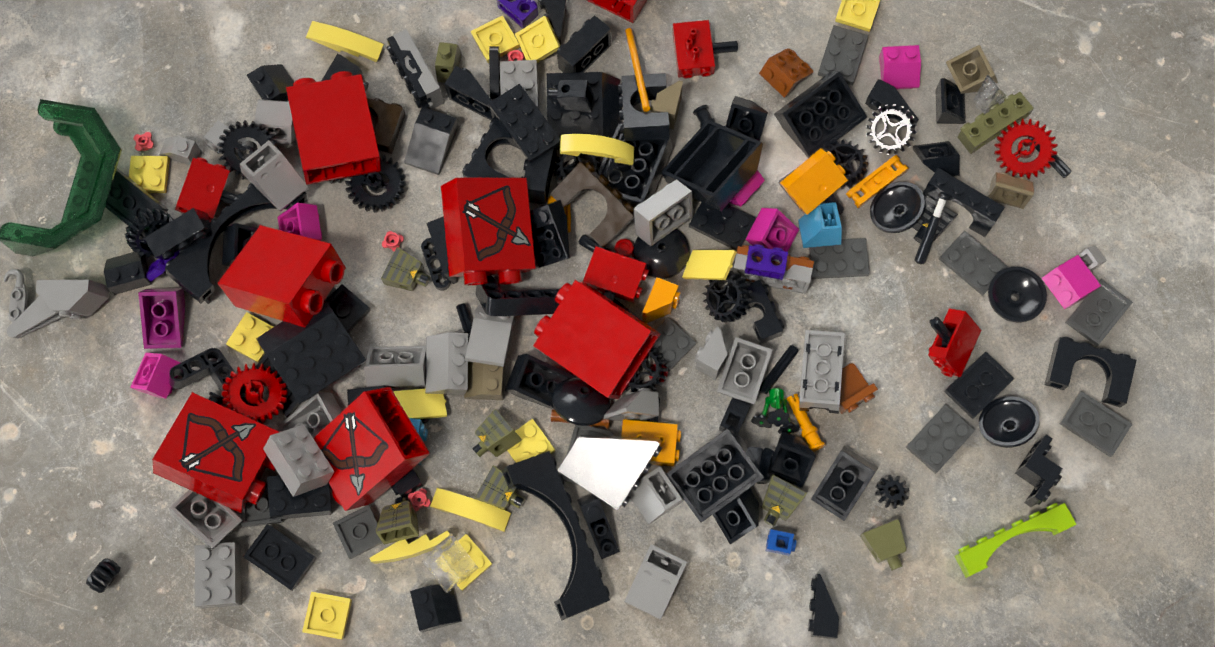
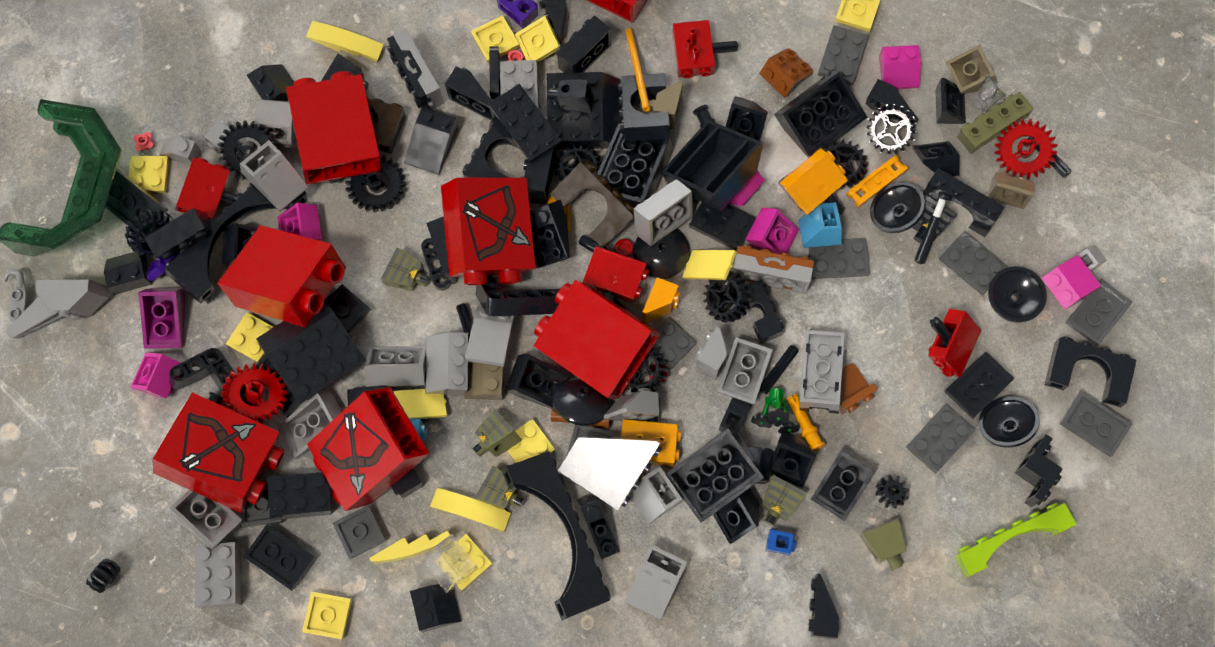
(298, 460): light grey brick -> none
(392, 236): coral plate -> none
(397, 522): olive torso -> none
(414, 499): coral plate -> none
(447, 58): olive torso -> none
(598, 146): light yellow slope -> none
(765, 267): dark purple brick -> none

